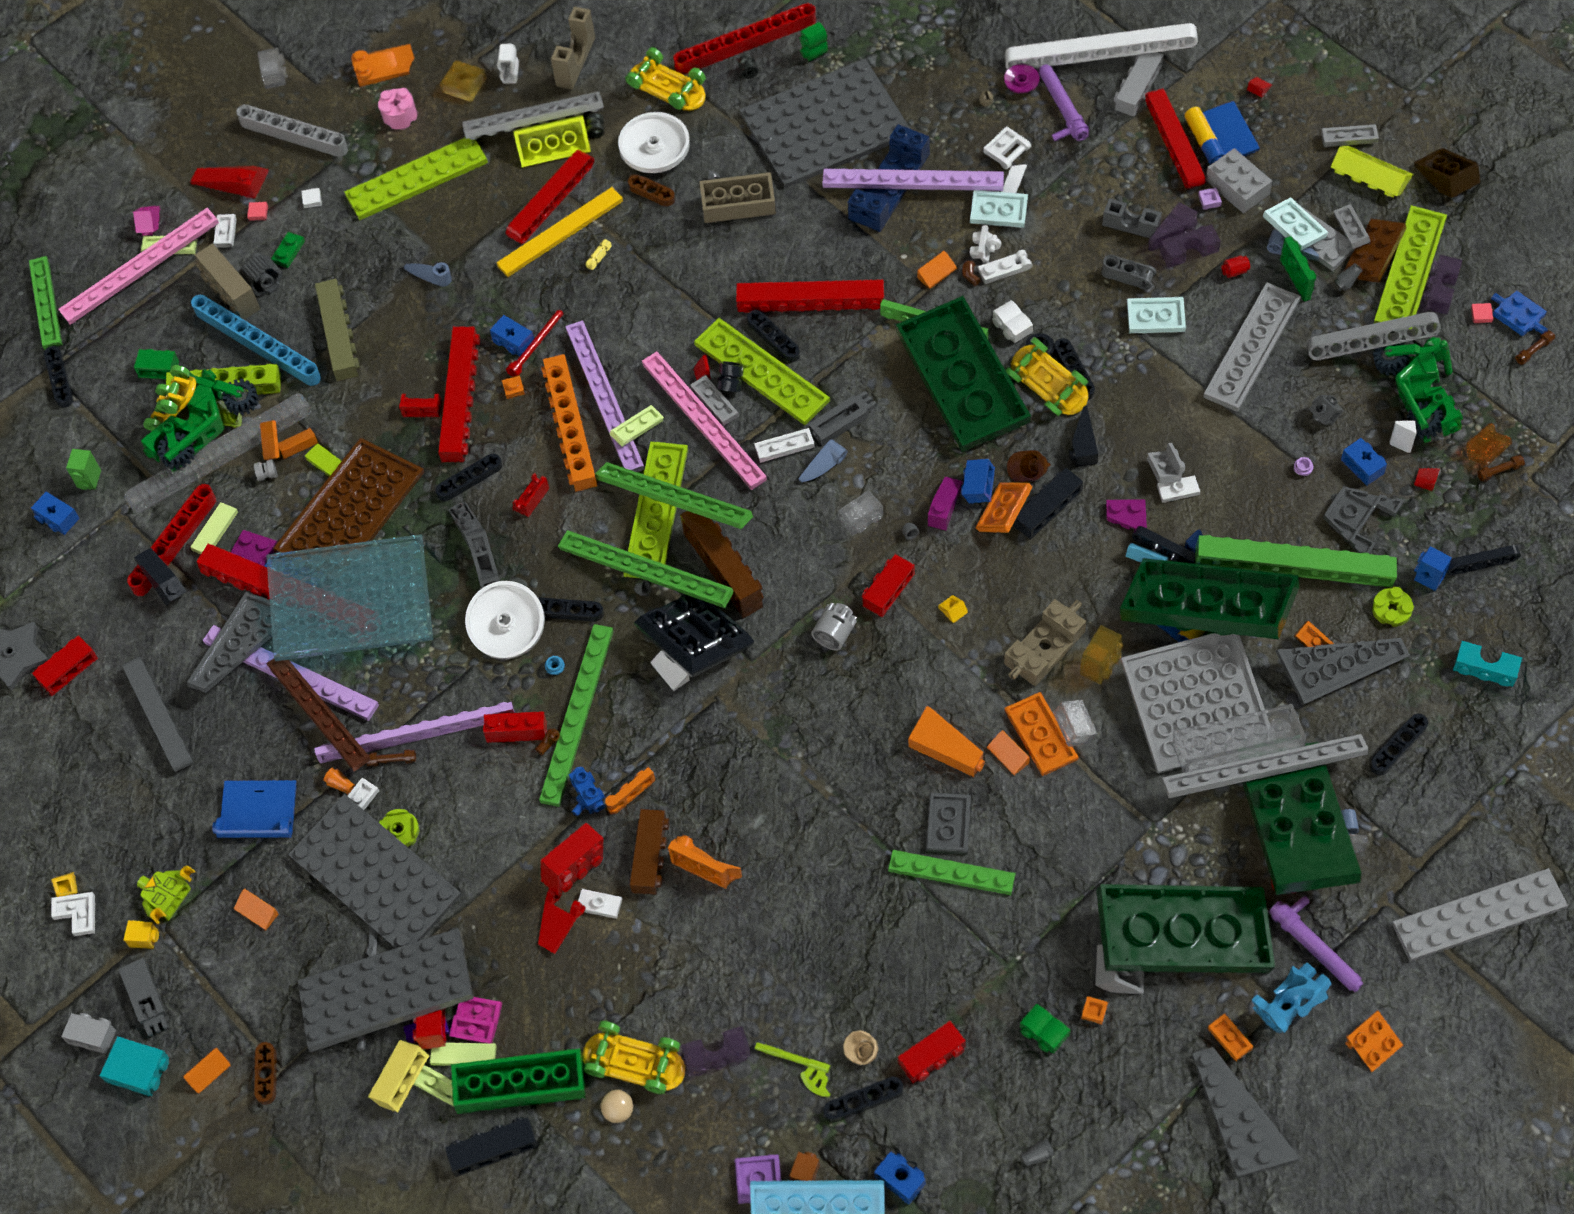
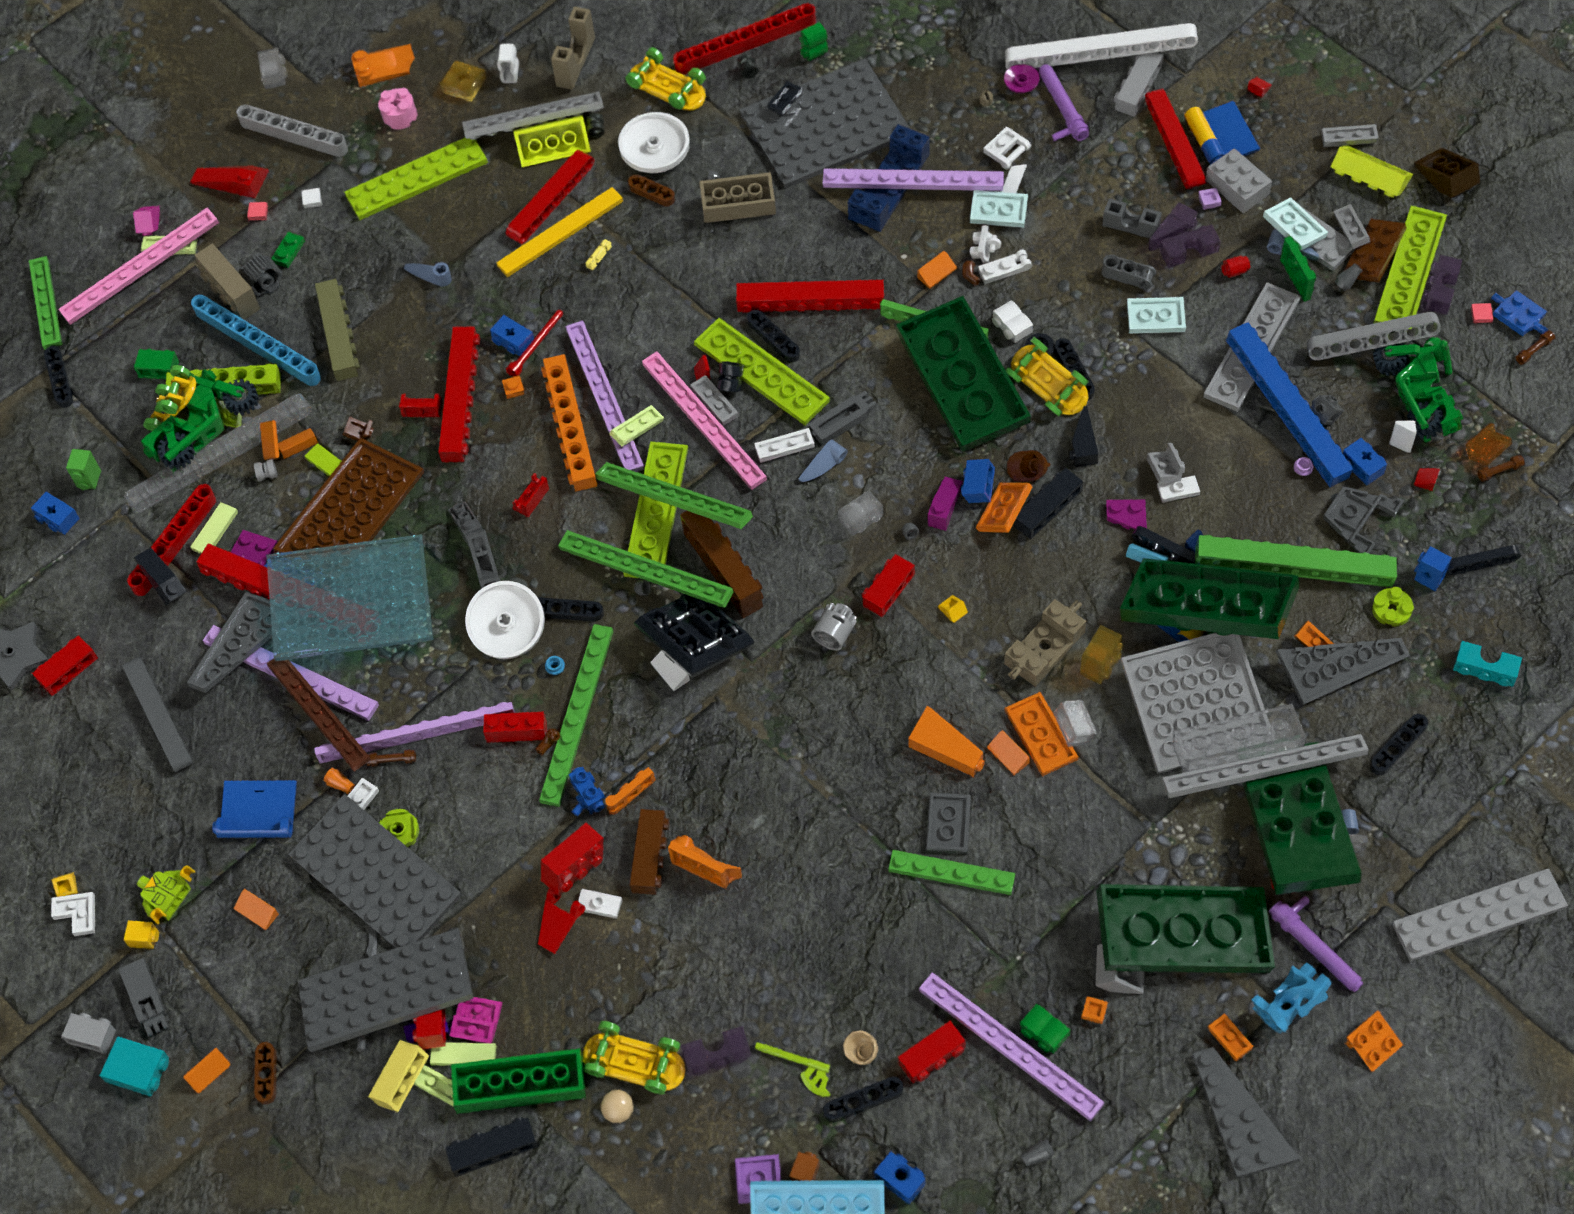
(225, 231): white plate -> none
(357, 429): none -> reddish brown bracket
(466, 474): black beam -> none
(784, 98): none -> black plate
(1011, 1046): none -> lavender plate
(1289, 404): none -> blue brick

